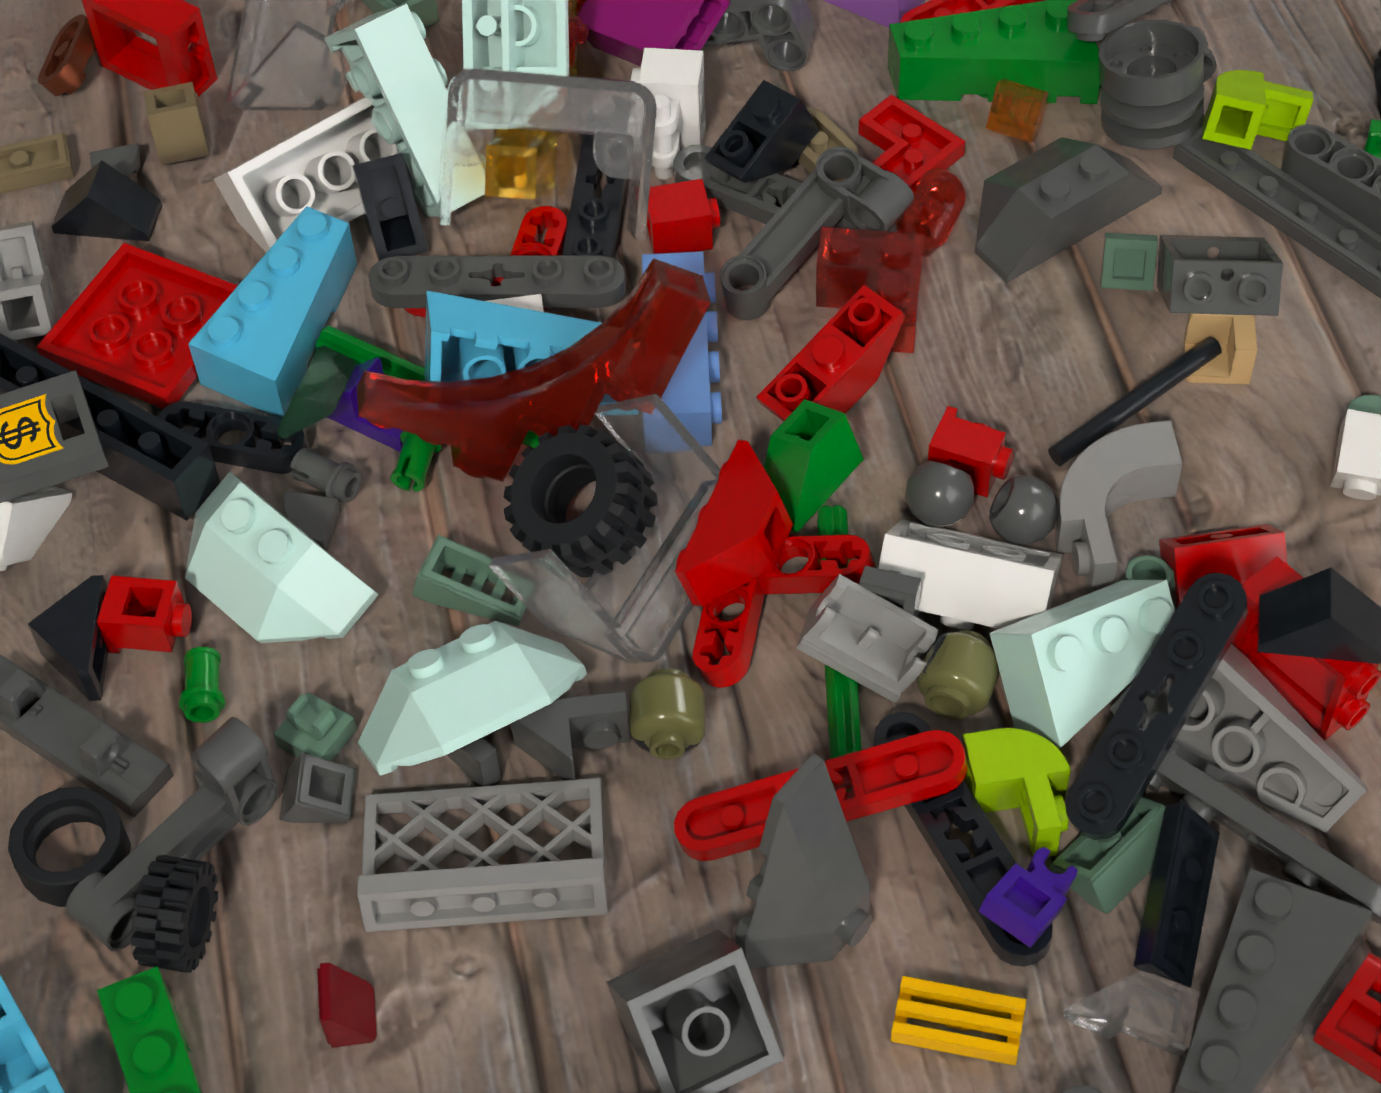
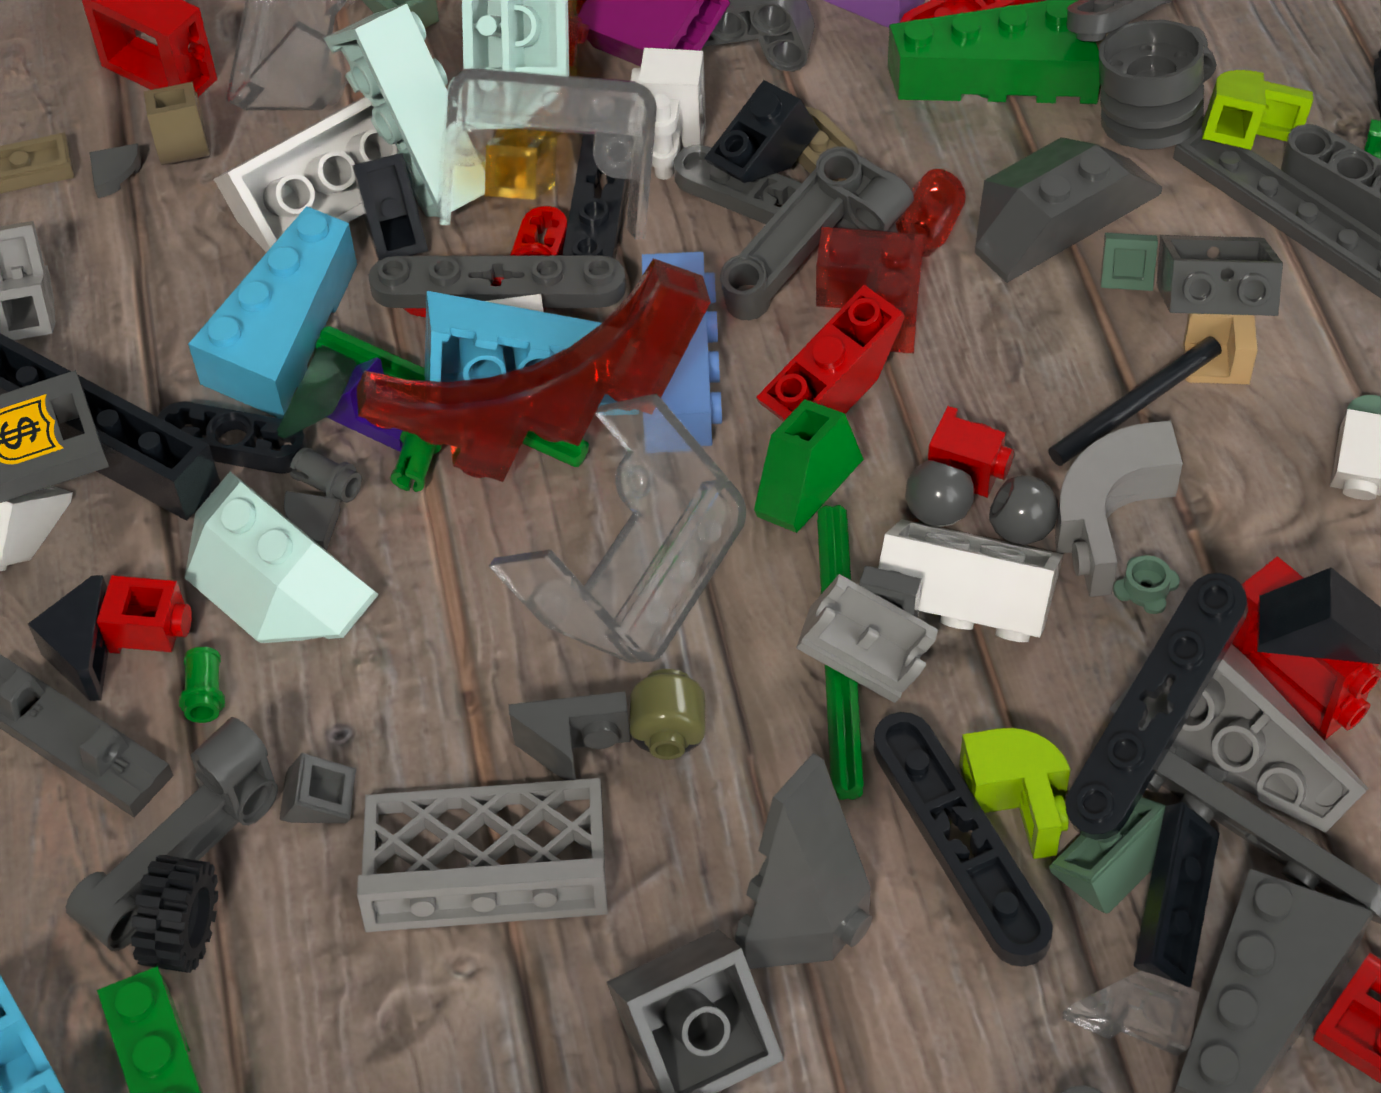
(55, 811): black tyre -> none
(68, 57): copper plate -> none
(107, 207): black slope -> none
(136, 325): red plate -> none
(314, 728): sand green tile -> none
(345, 1007): dark red slope -> none
(450, 593): sand green slope -> none
(464, 693): light aqua wedge -> none
(479, 762): dark grey tile -> none
(551, 479): black tyre -> none
(681, 217): red brick -> none
(735, 532): red slope -> none
(741, 632): red beam -> none
(879, 781): red piece -> none
(909, 139): red plate -> none
(958, 674): olive head -> none
(963, 999): yellow tile -> none
(1016, 110): clear orange tile -> none
(1028, 899): dark purple plate -> none
(1079, 655): light aqua wedge -> none
(1230, 552): red panel -> none

